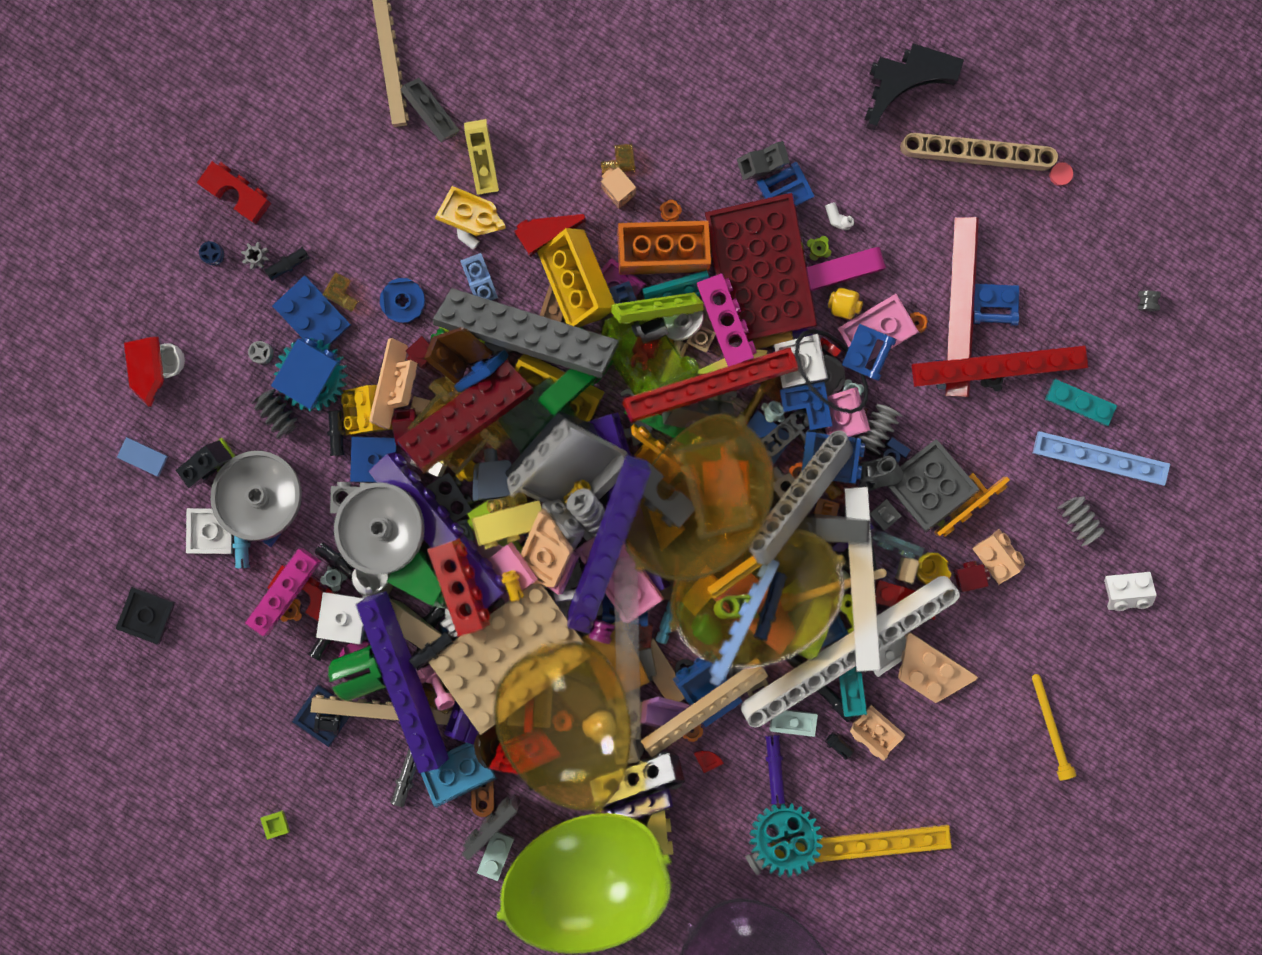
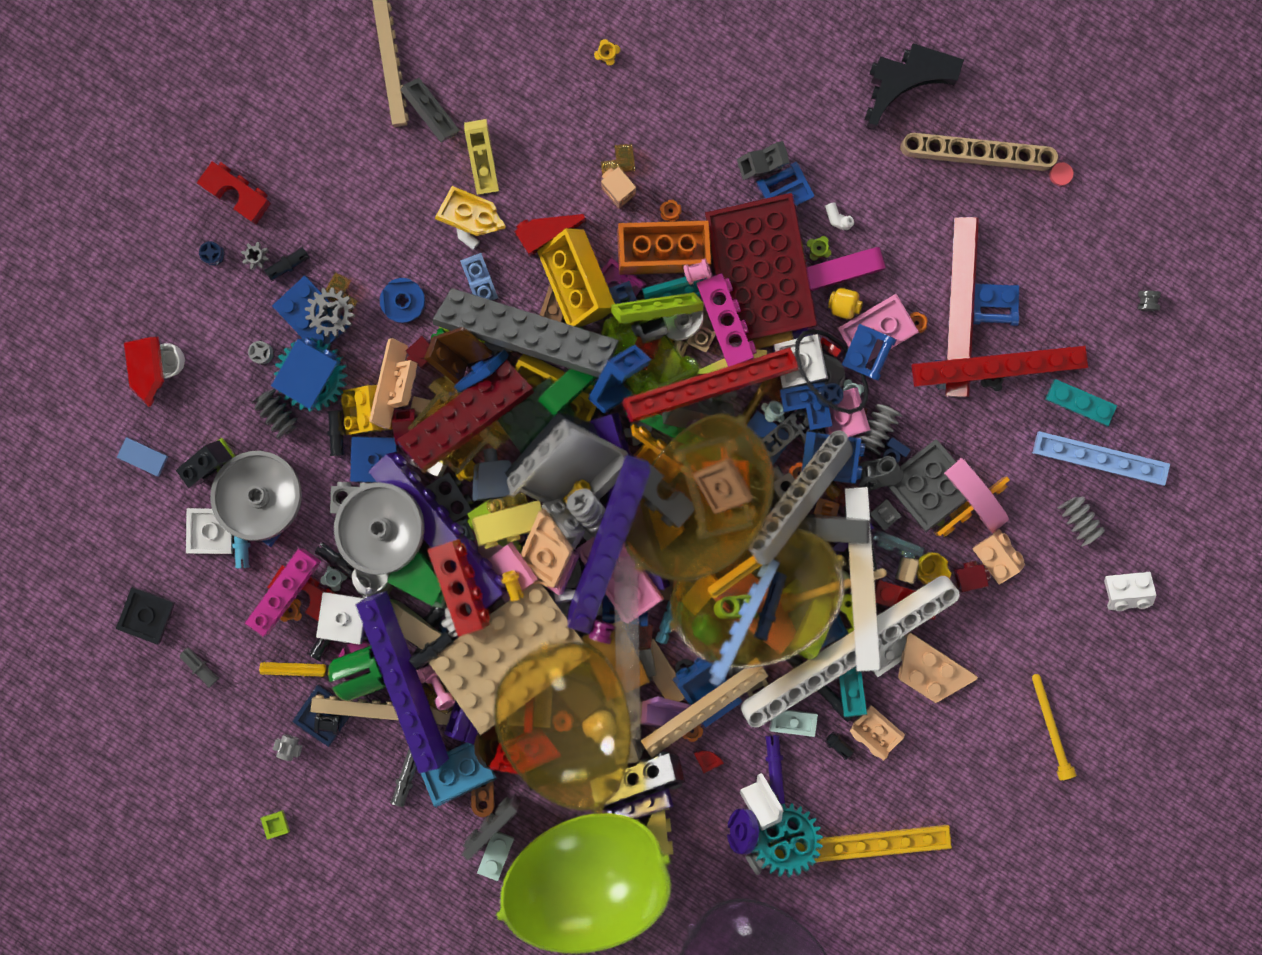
(199, 667): none -> dark grey axle
(287, 747): none -> light grey gear
(292, 669): none -> yellow axle
(321, 318): none -> light grey gear
(607, 46): none -> yellow plate
(609, 388): none -> blue panel
(697, 271): none -> bright pink bush
(723, 486): none -> medium nougat plate
(743, 831): none -> dark purple tile
(762, 802): none -> white panel
(834, 391): none -> dark blue wheel
(977, 495): none -> bright pink slope

